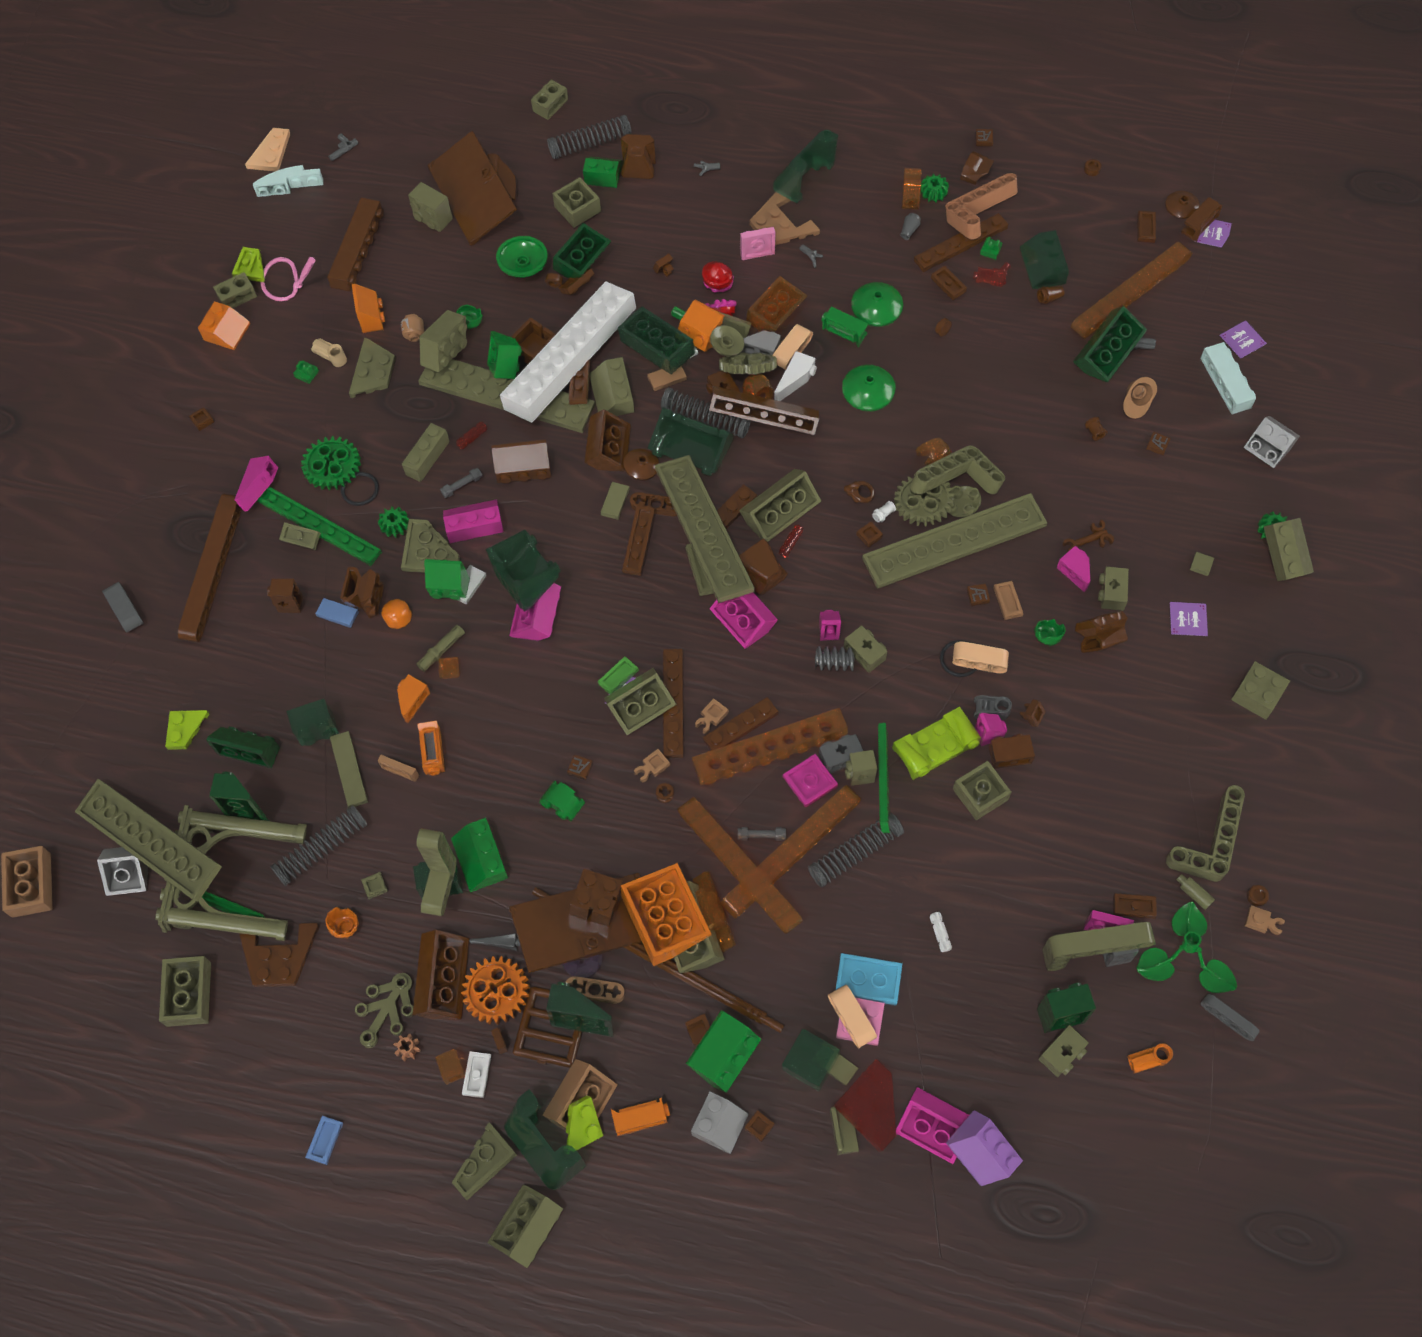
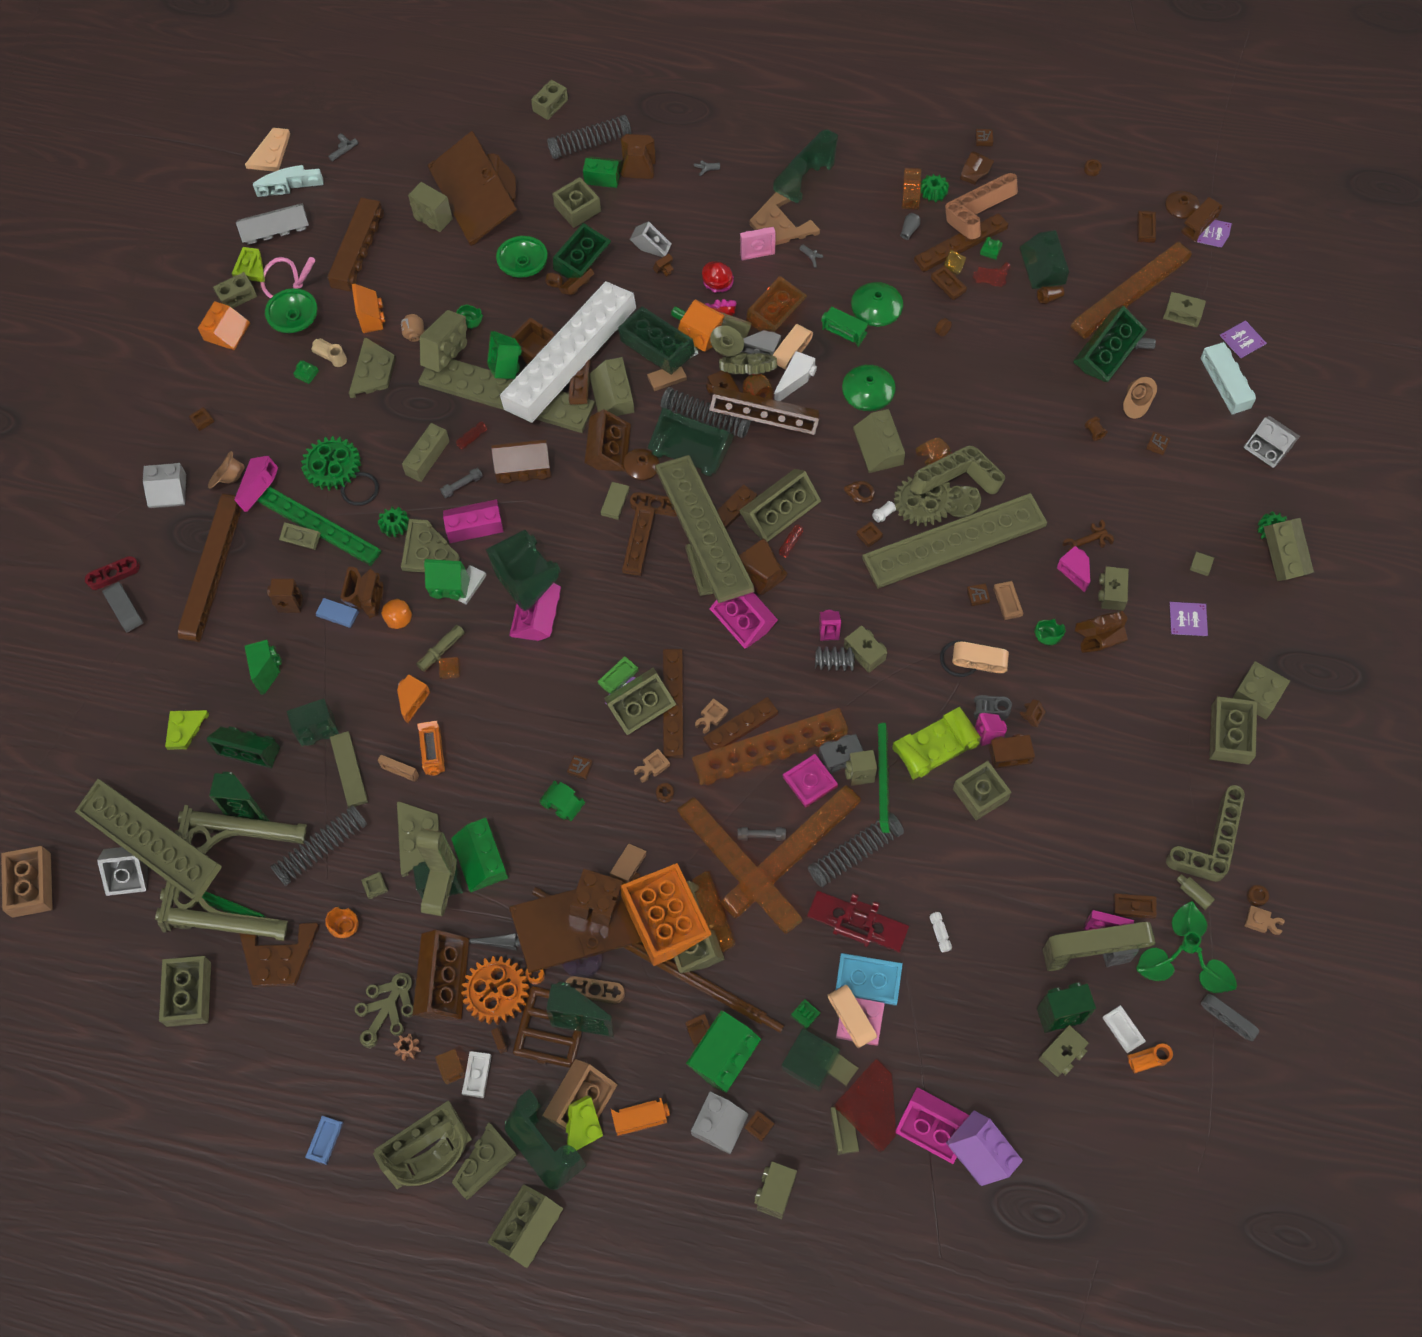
(100, 582): none -> dark red beam
(164, 485): none -> light grey slope
(228, 471): none -> medium nougat piece
(263, 664): none -> green slope
(271, 223): none -> light grey slope
(290, 304): none -> green dish
(397, 1152): none -> olive piece
(409, 823): none -> olive wing
(535, 981): none -> orange bush
(628, 863): none -> medium nougat tile
(650, 240): none -> light grey slope
(776, 1190): none -> olive brick
(805, 1014): none -> green tile
(860, 916): none -> dark red piece
(879, 441): none -> olive slope
(954, 262): none -> clear yellow plate
(1124, 1029): none -> white tile
(1184, 309): none -> olive brick
(1233, 730): none -> olive brick

